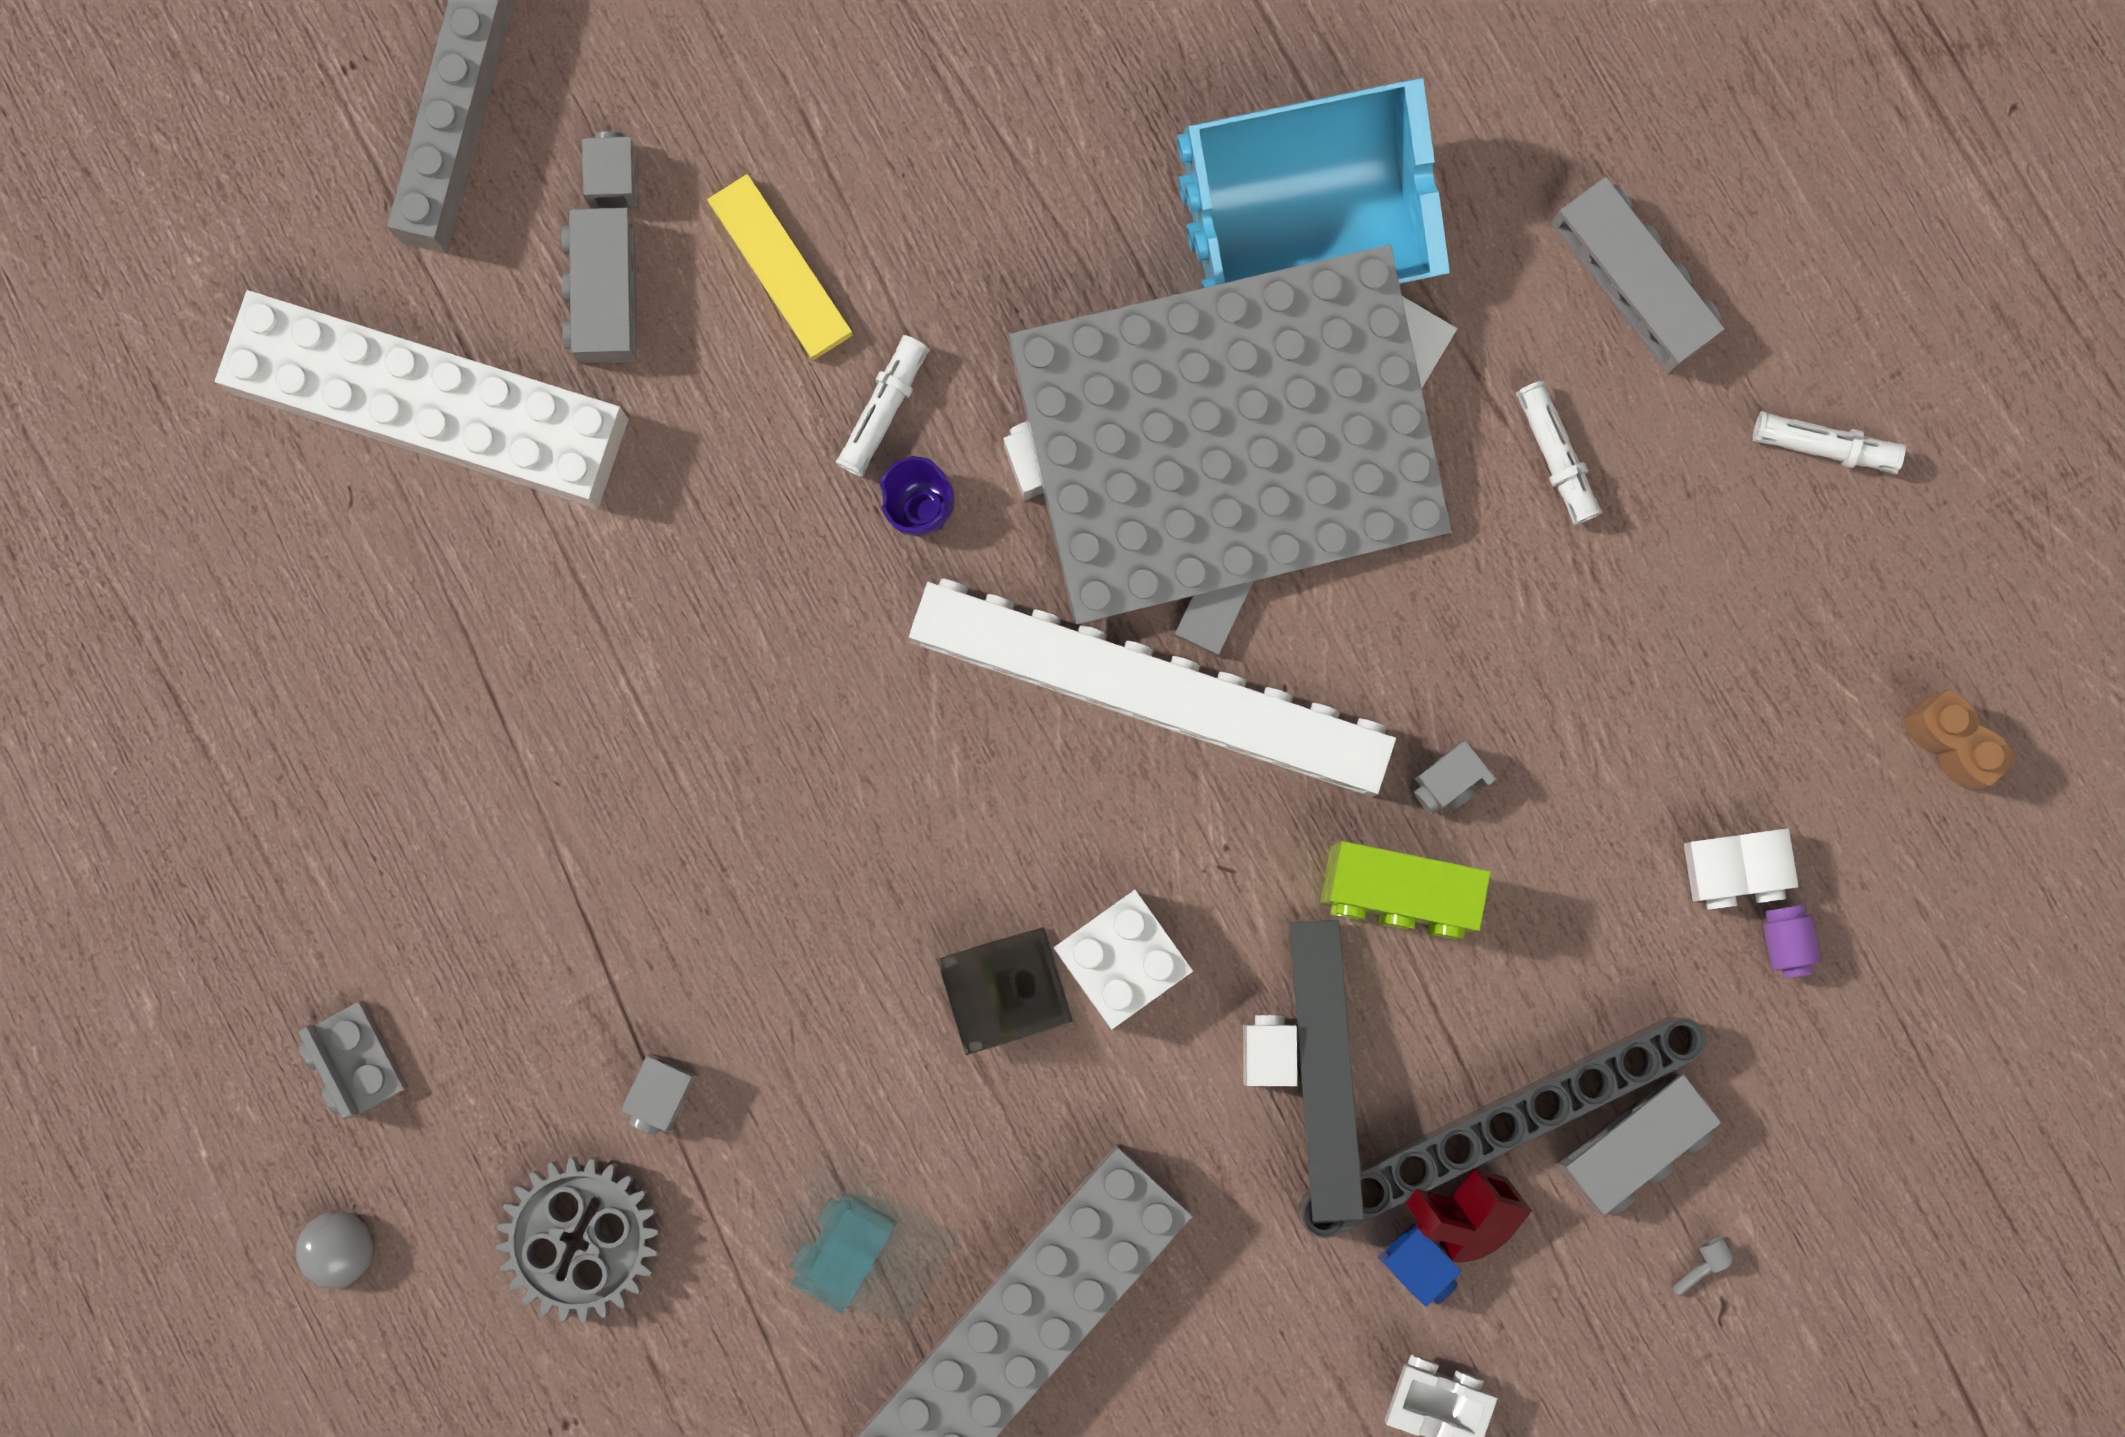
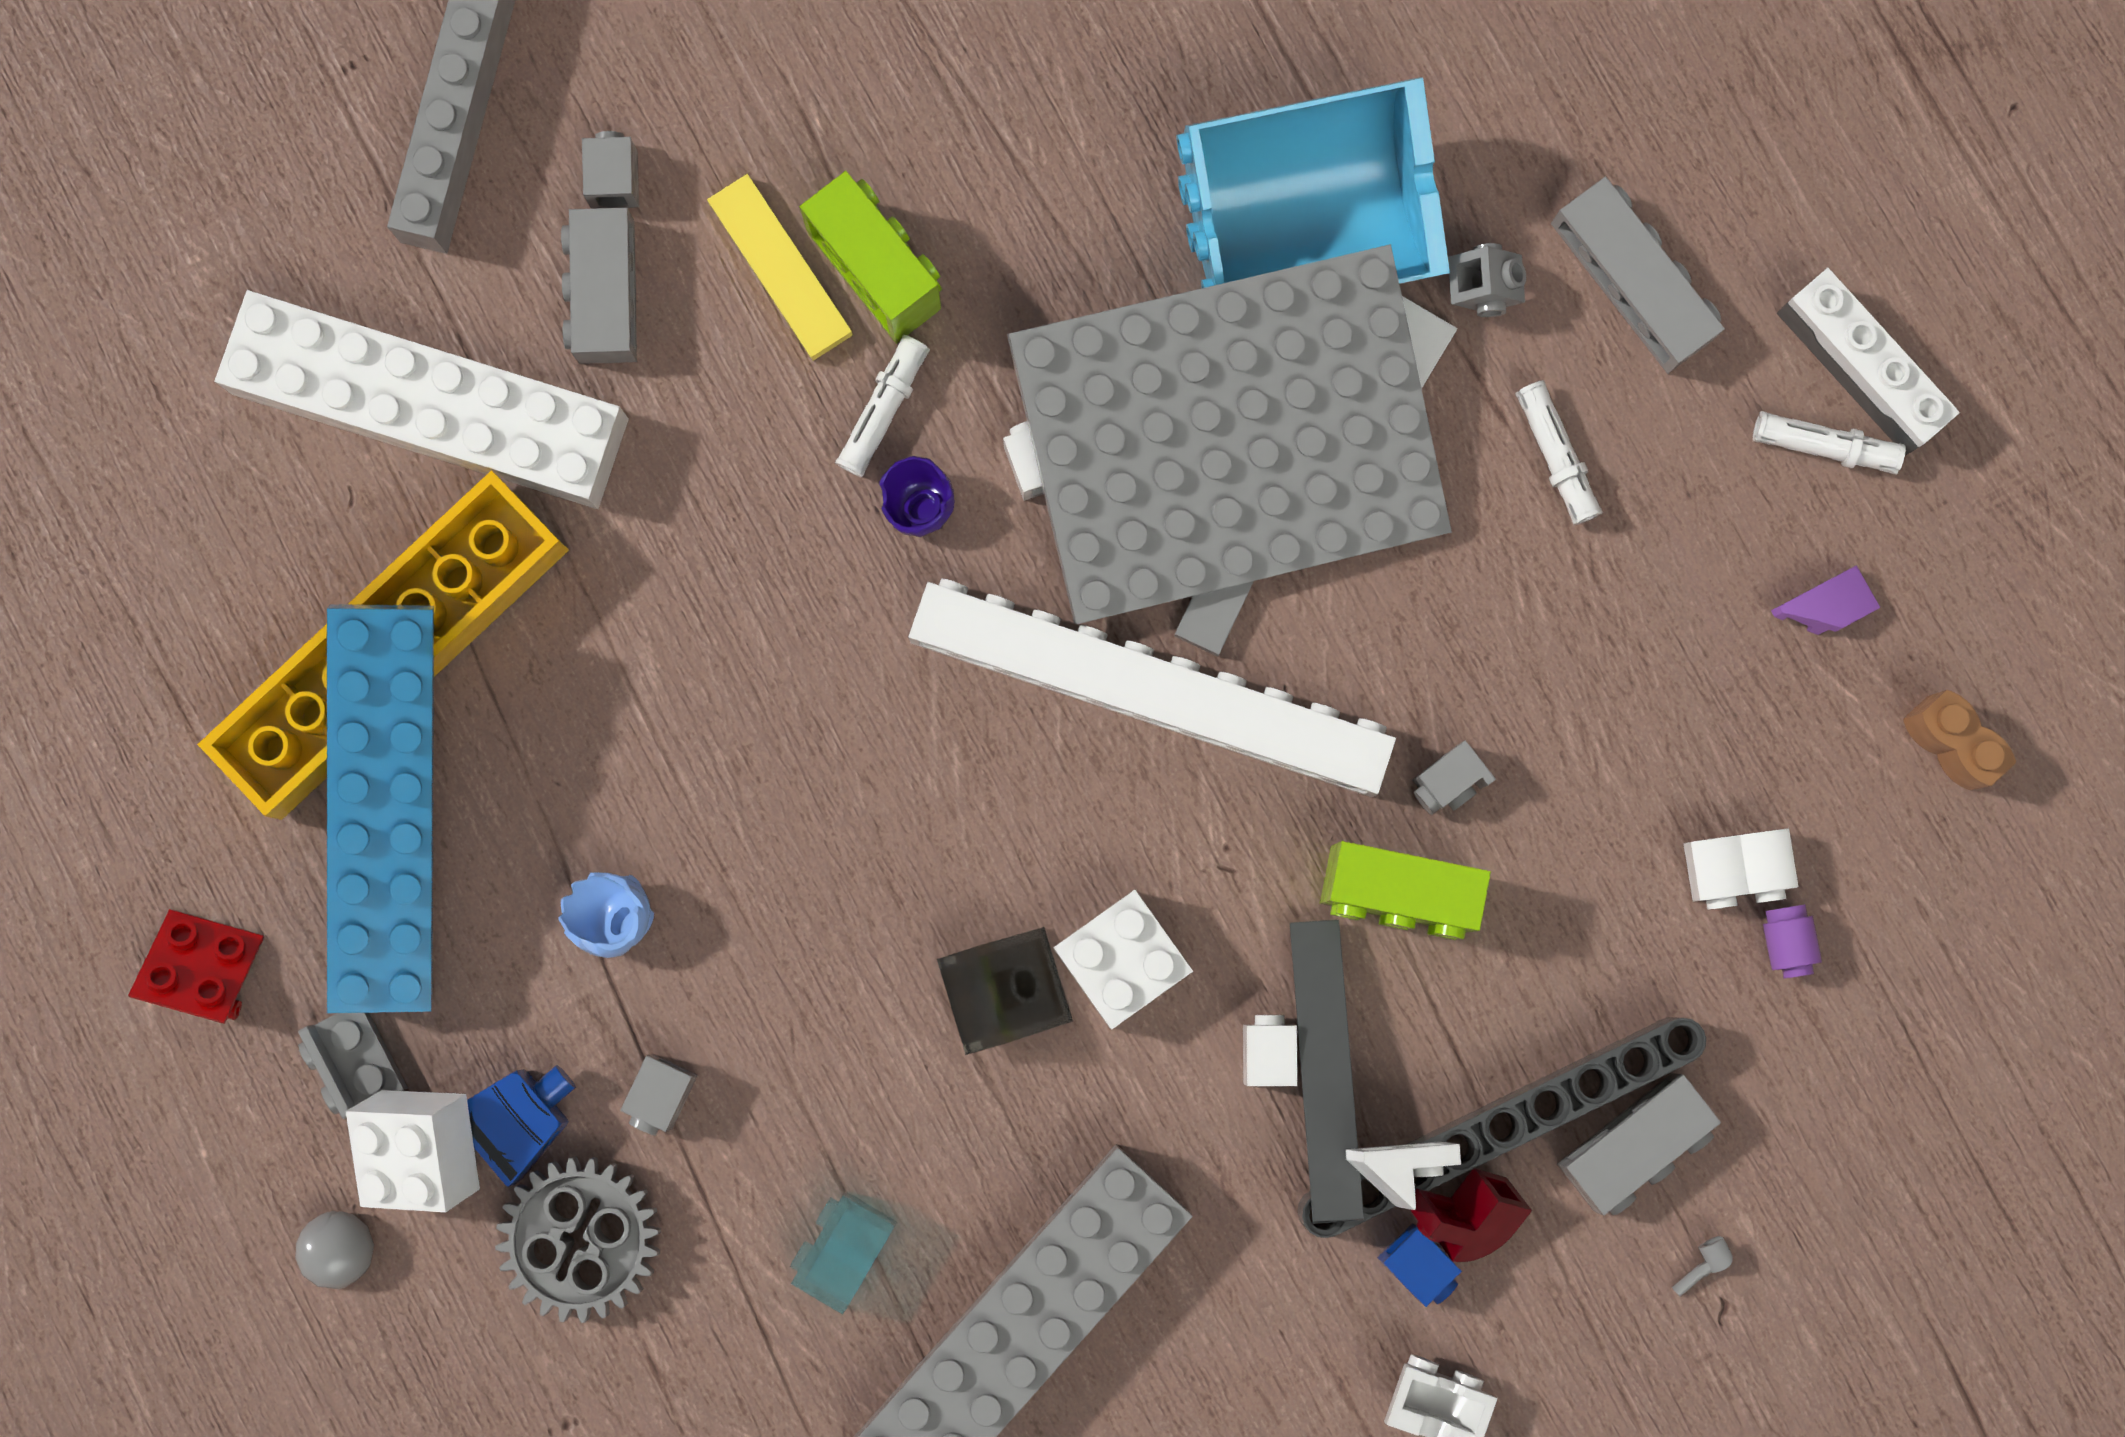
(197, 967): none -> red hinge
(380, 808): none -> dark azure brick
(413, 1150): none -> white brick
(464, 566): none -> yellow brick
(518, 1120): none -> blue torso
(606, 914): none -> light blue hair
(872, 255): none -> lime brick
(1395, 1166): none -> white slope
(1487, 279): none -> light grey brick
(1831, 603): none -> medium lavender slope
(1867, 362): none -> white piece

